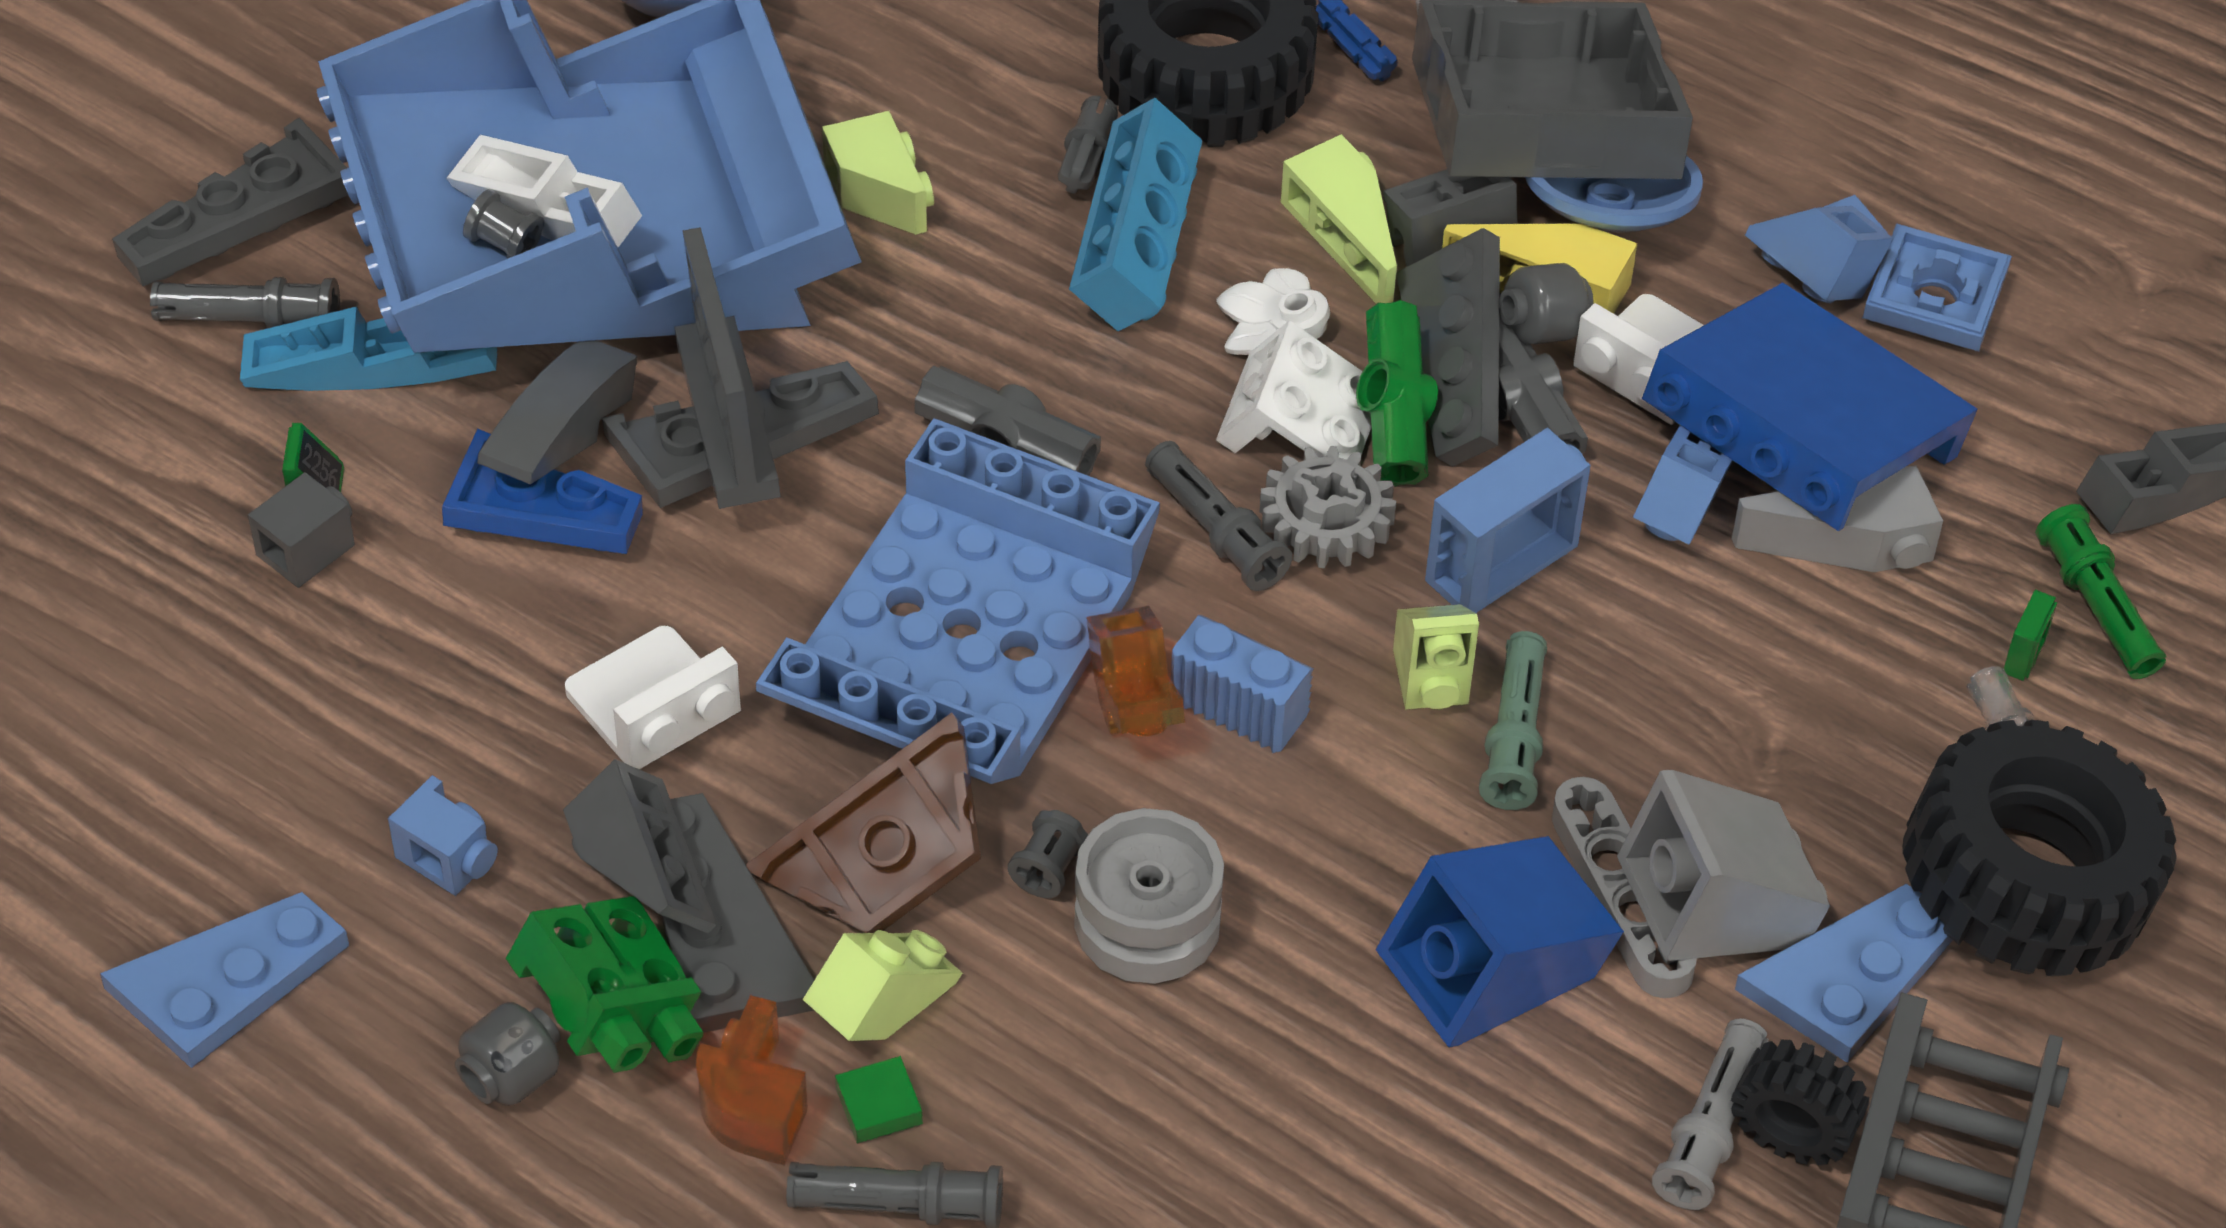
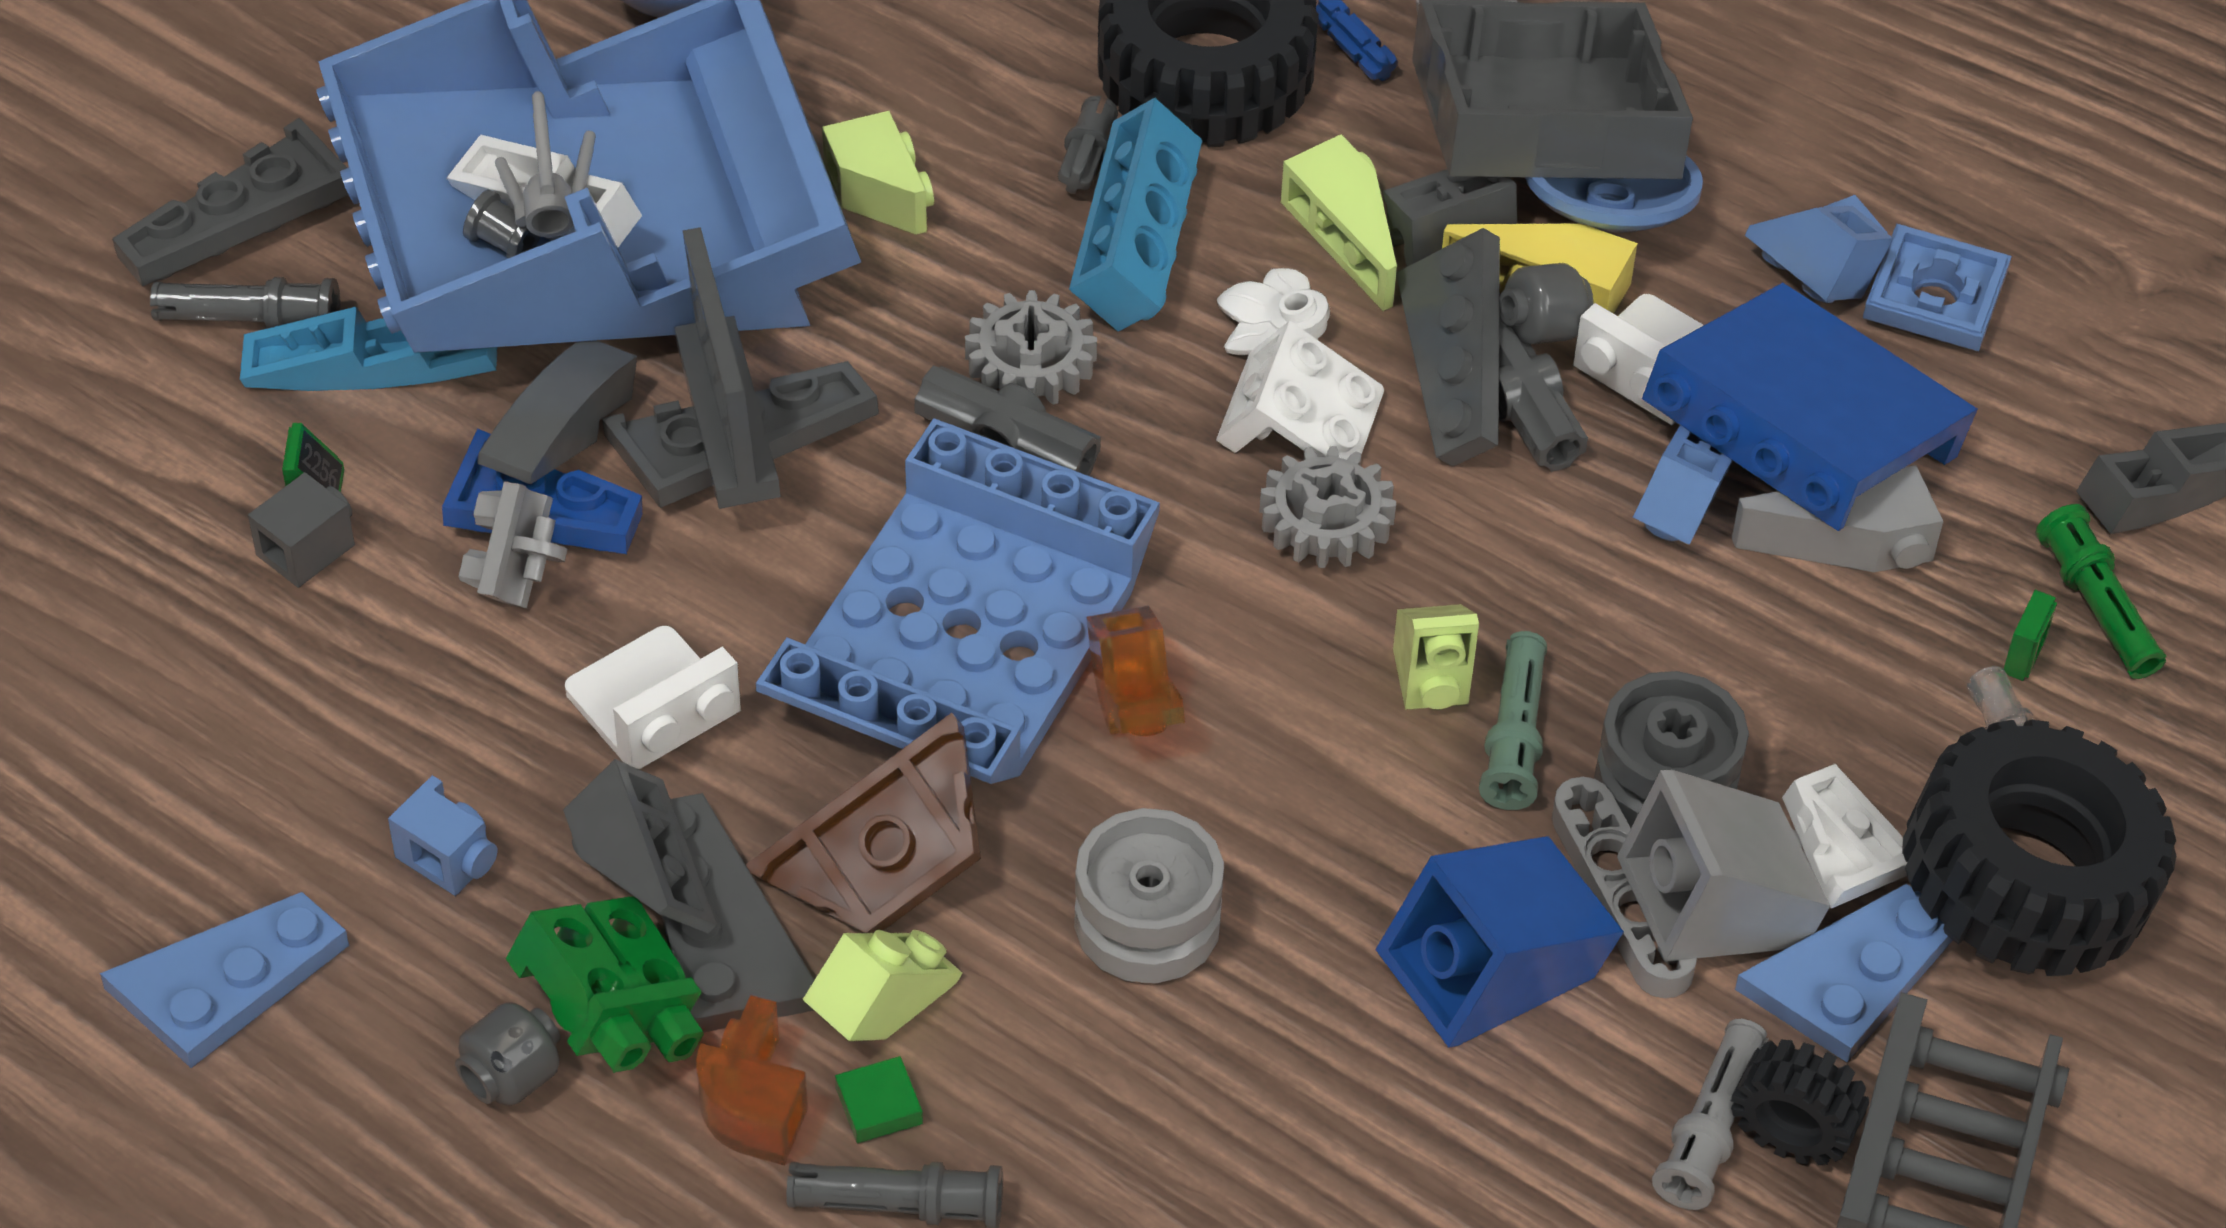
(516, 546): none -> light grey hips
(543, 201): none -> light grey plant
(1025, 863): dark grey bush -> none
(1060, 340): none -> light grey gear
(1232, 530): dark grey pin -> none
(1241, 683): medium blue brick -> none
(1397, 392): green piece -> none
(1507, 521): medium blue window -> none
(1669, 725): none -> dark grey wheel
(1843, 835): none -> white wing

